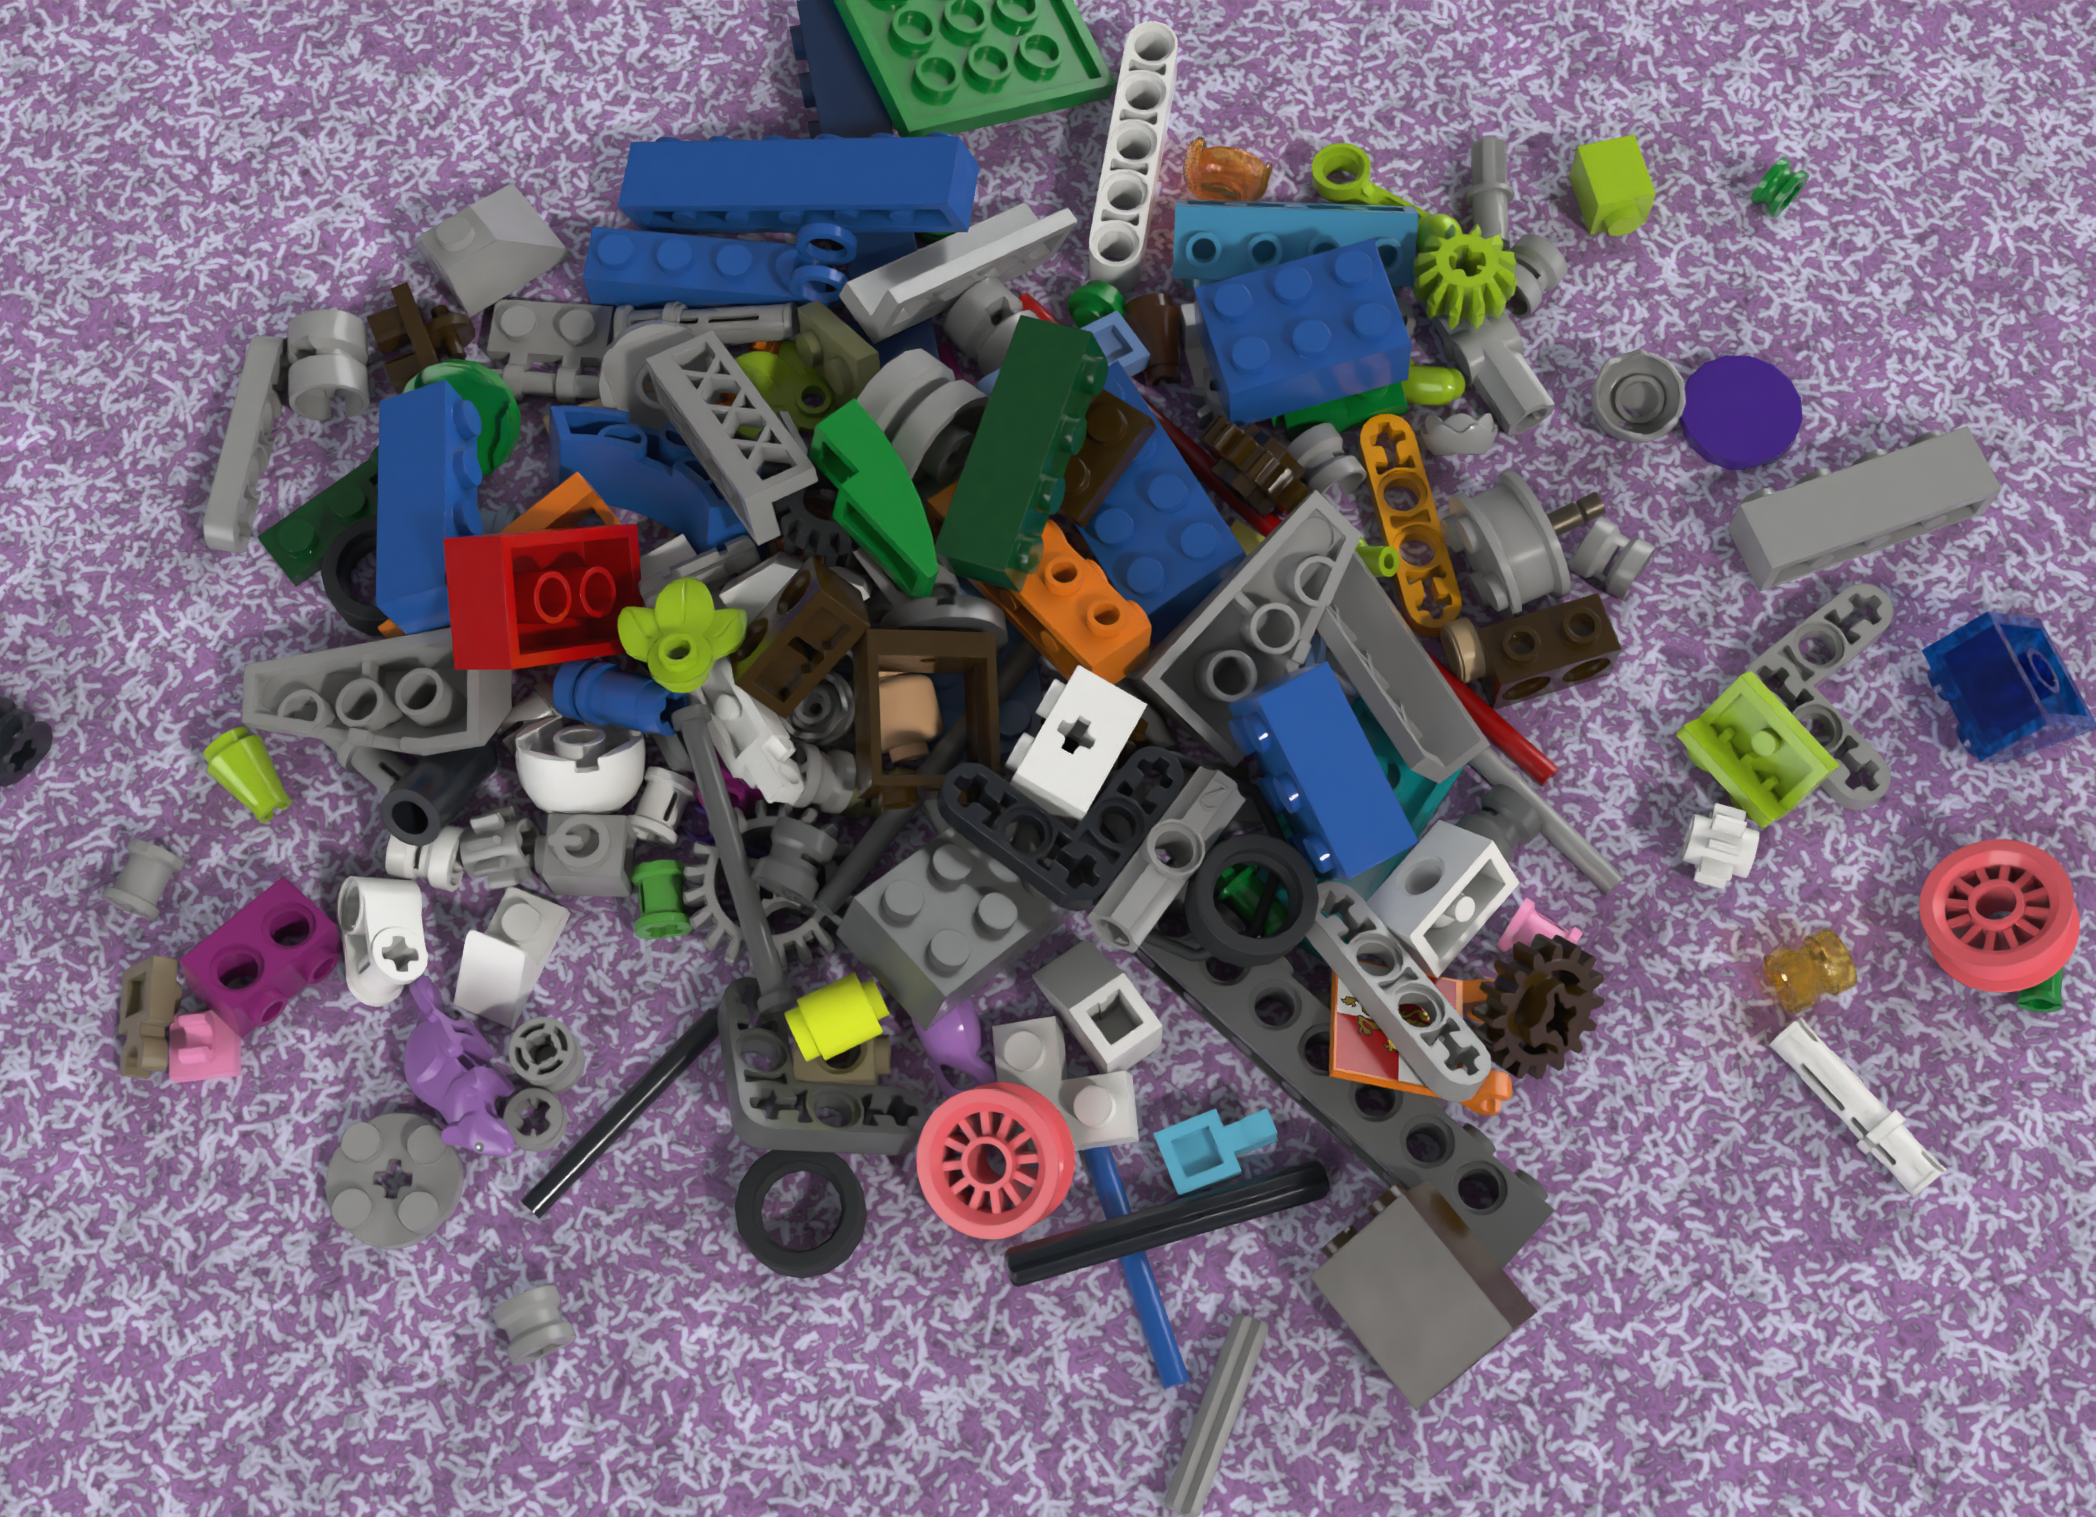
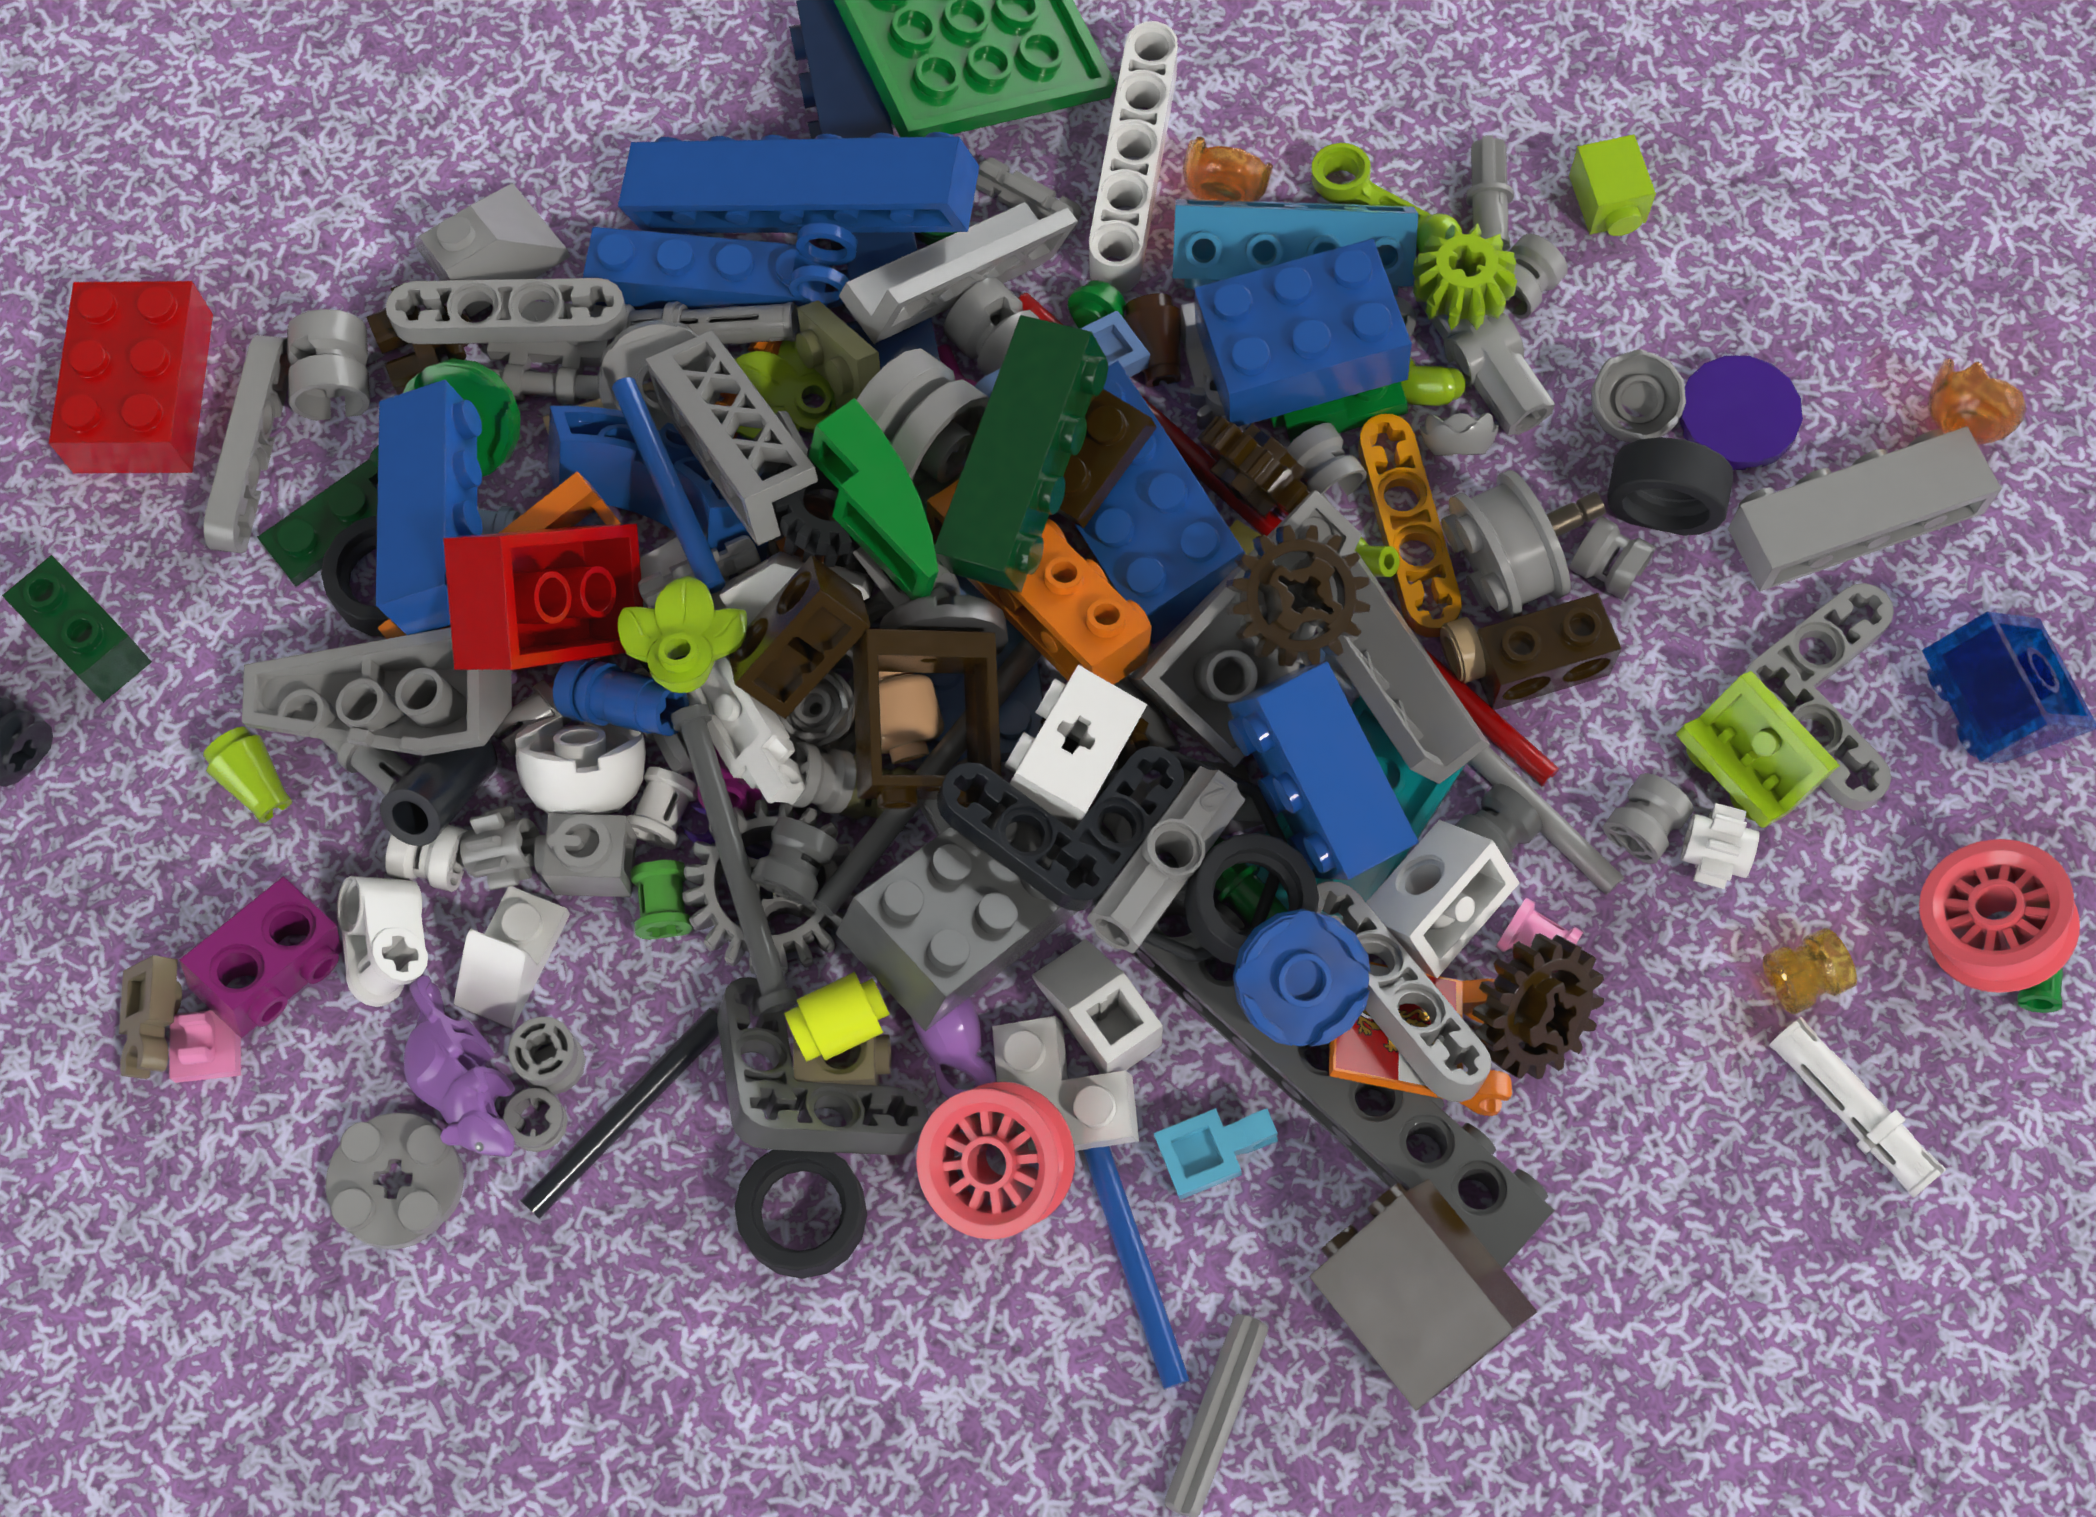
(77, 628): none -> dark green brick
(131, 377): none -> red brick
(143, 879): light grey bush -> none
(505, 321): none -> light grey beam
(534, 1324): light grey wheel -> none
(668, 484): none -> blue bar
(1019, 188): none -> light grey axle
(1166, 1223): black axle -> none
(1302, 978): none -> blue tile
(1313, 572): none -> dark brown gear
(1648, 817): none -> light grey wheel
(1670, 486): none -> black tyre
(1779, 187): green bush -> none
(1974, 400): none -> clear orange hair

